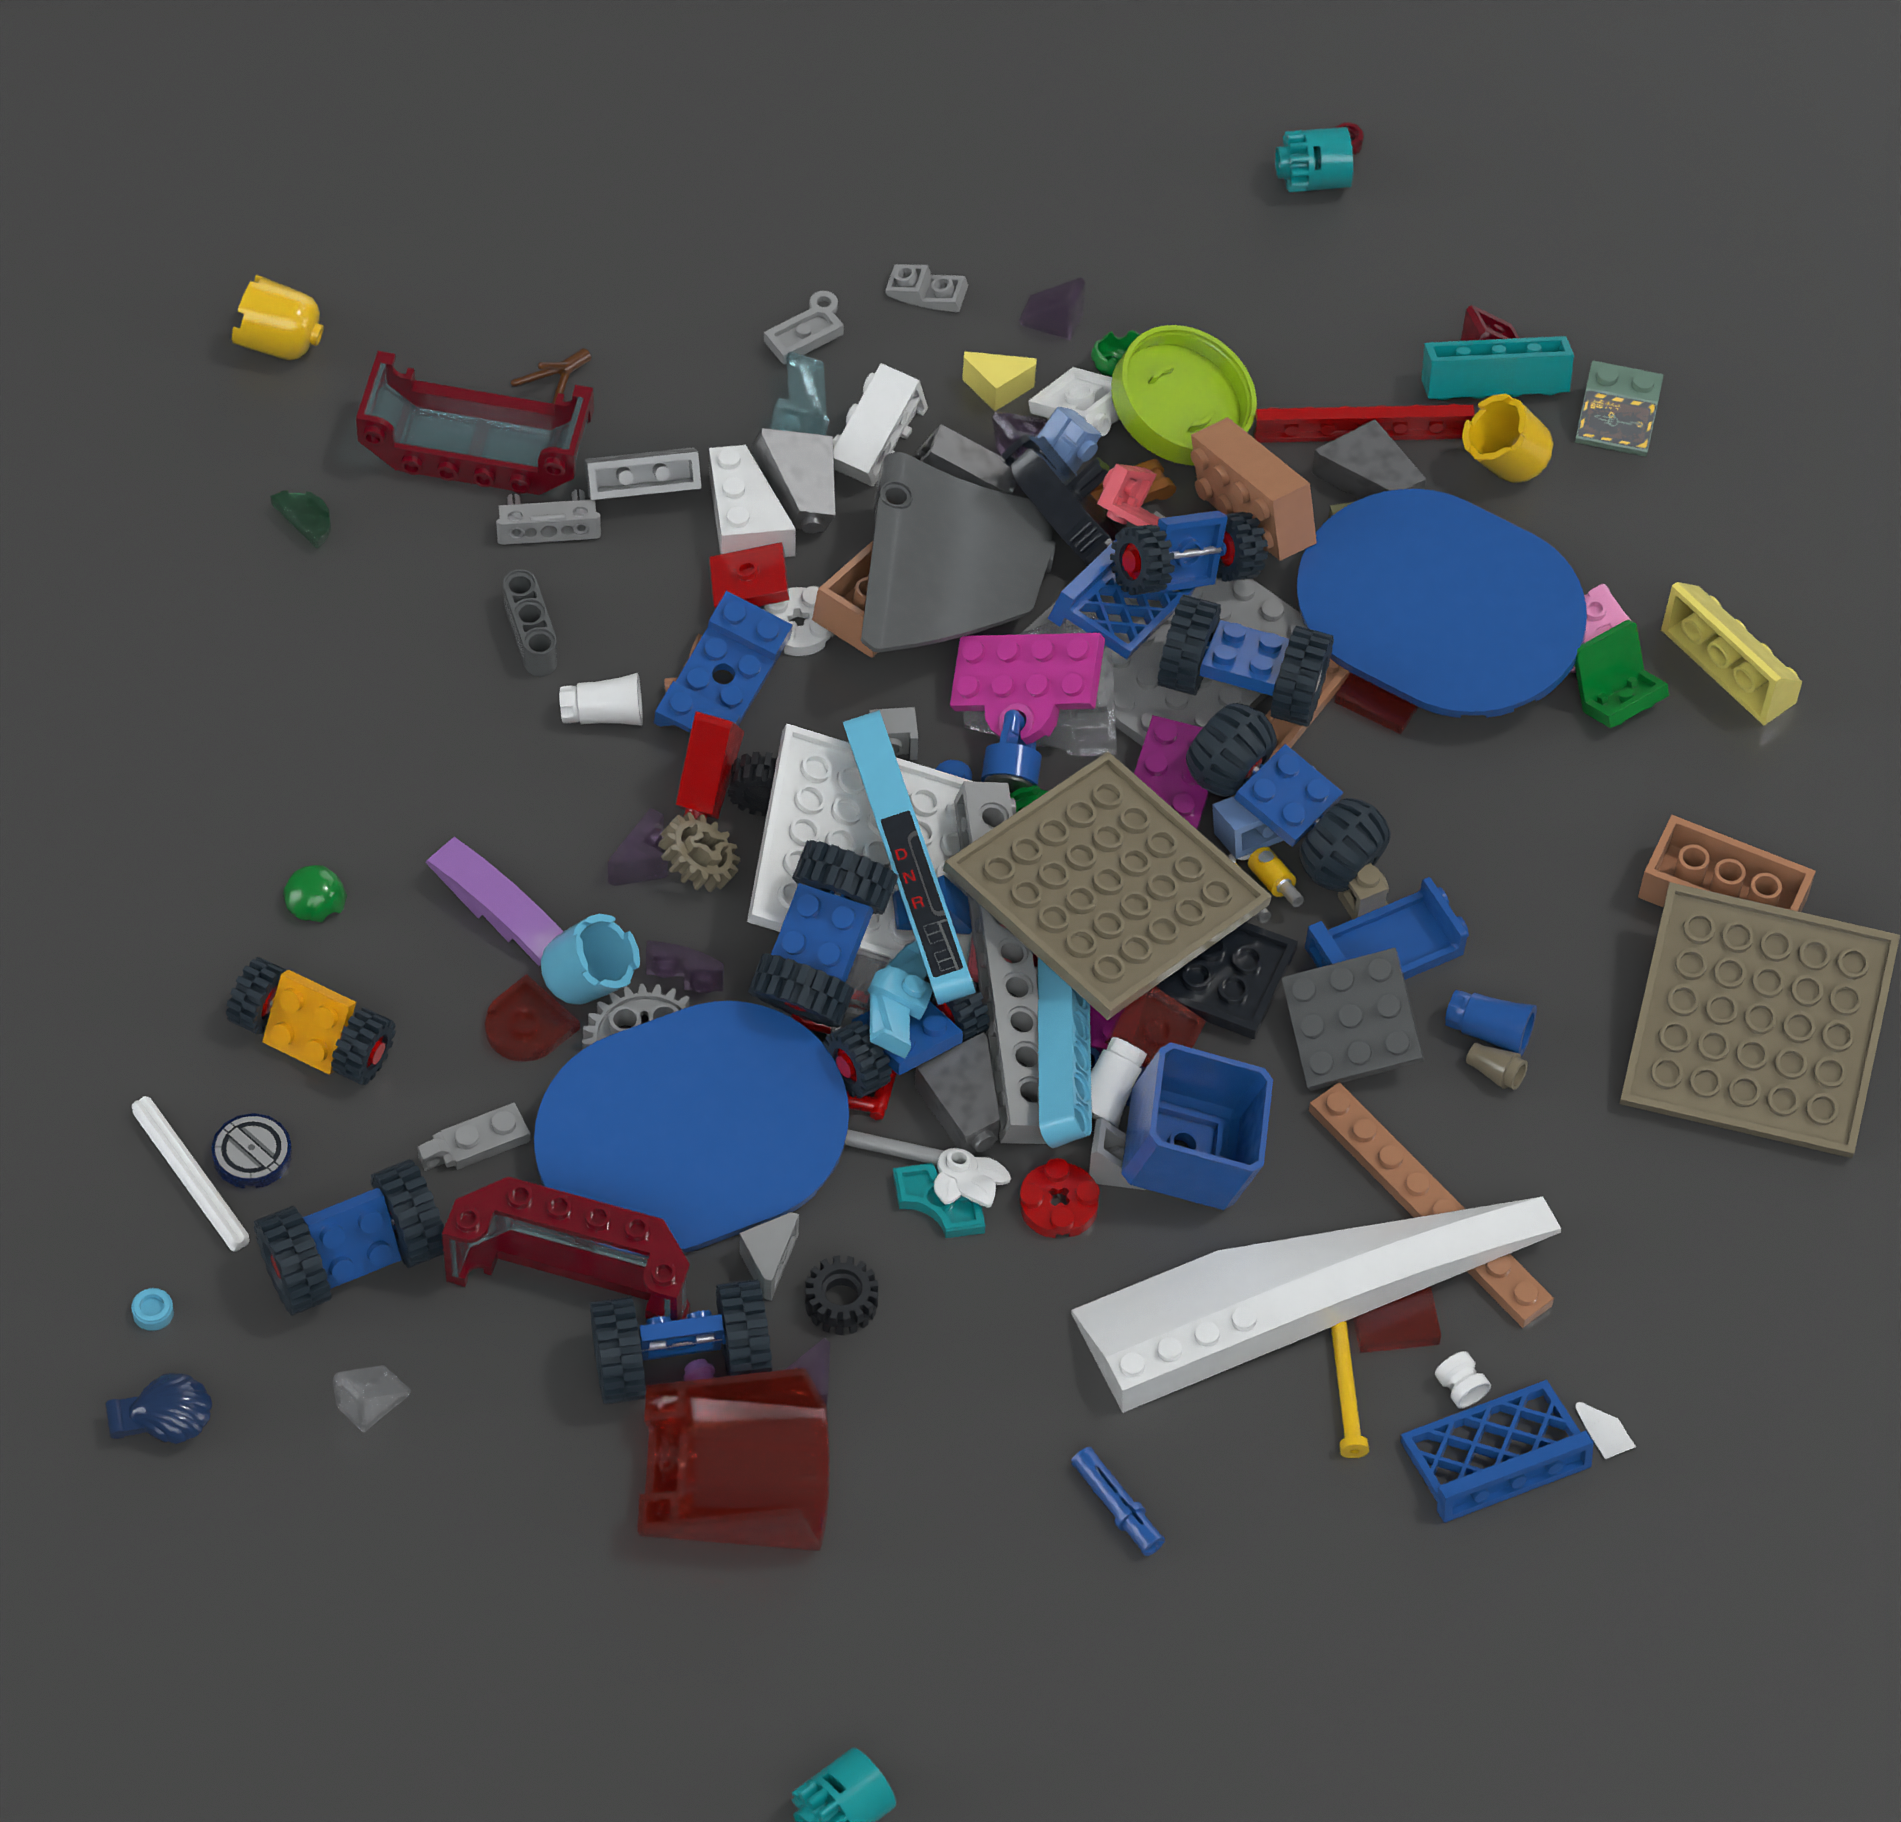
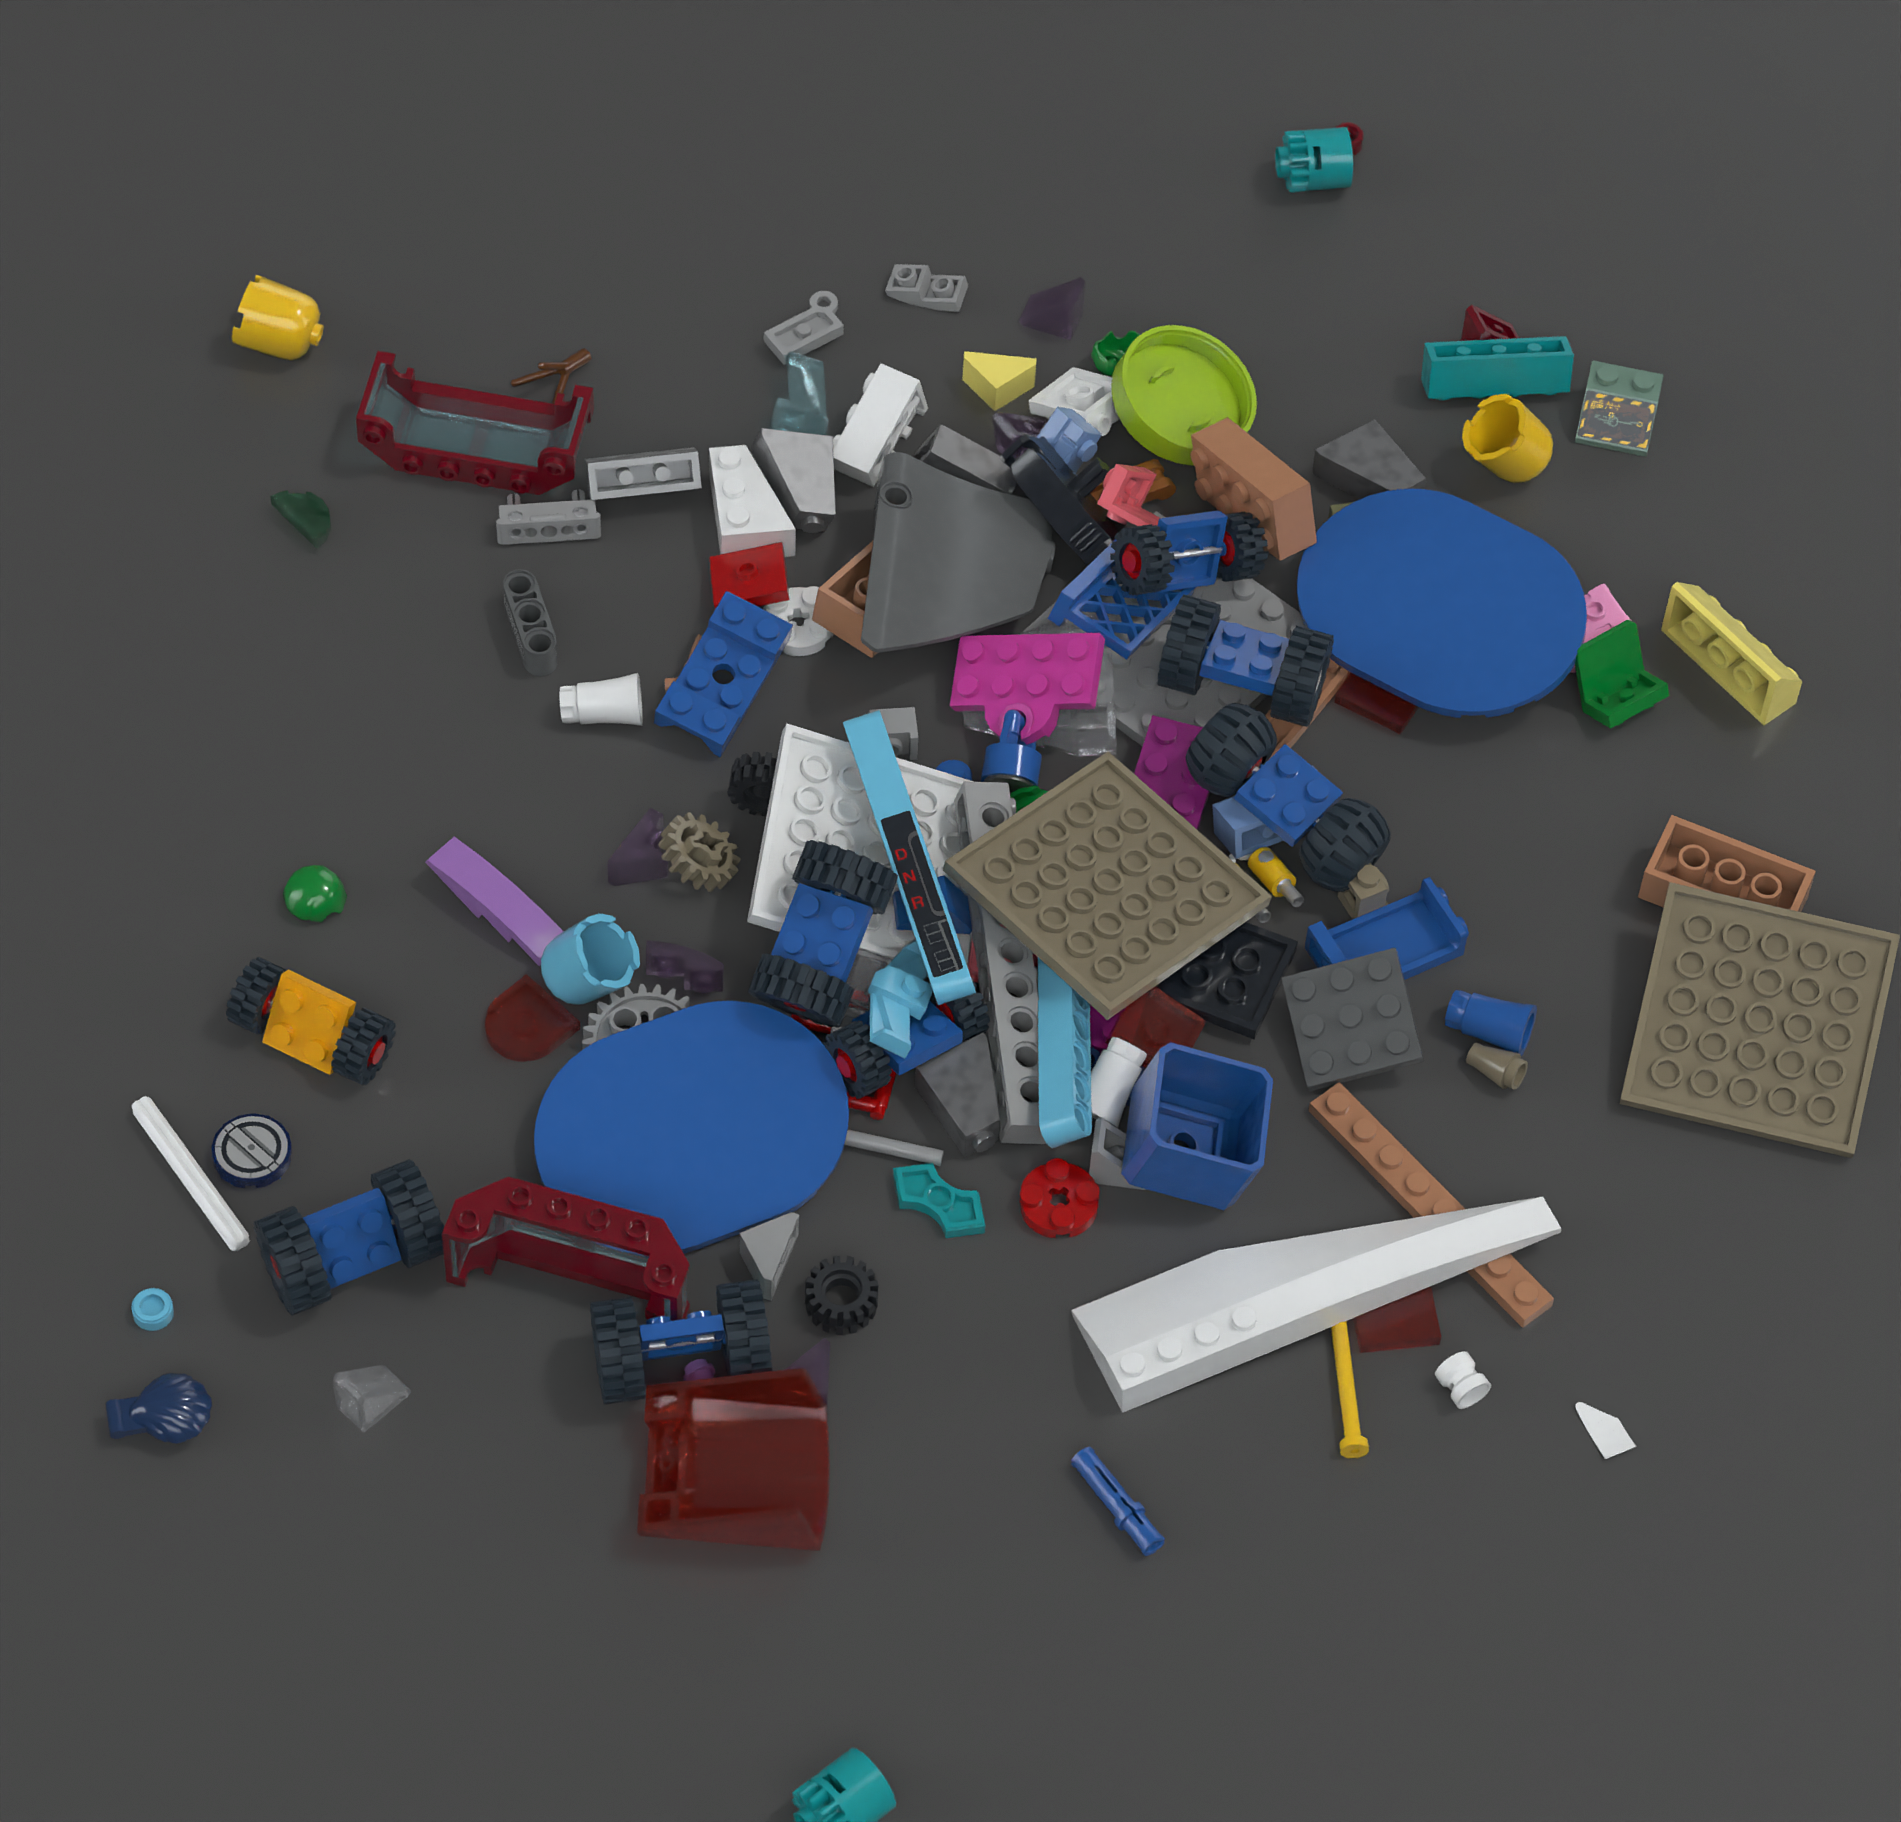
(475, 1139): light grey hinge -> none
(708, 765): red slope -> none
(968, 1177): white plate -> none
(1330, 423): red plate -> none
(1512, 1472): blue fence -> none

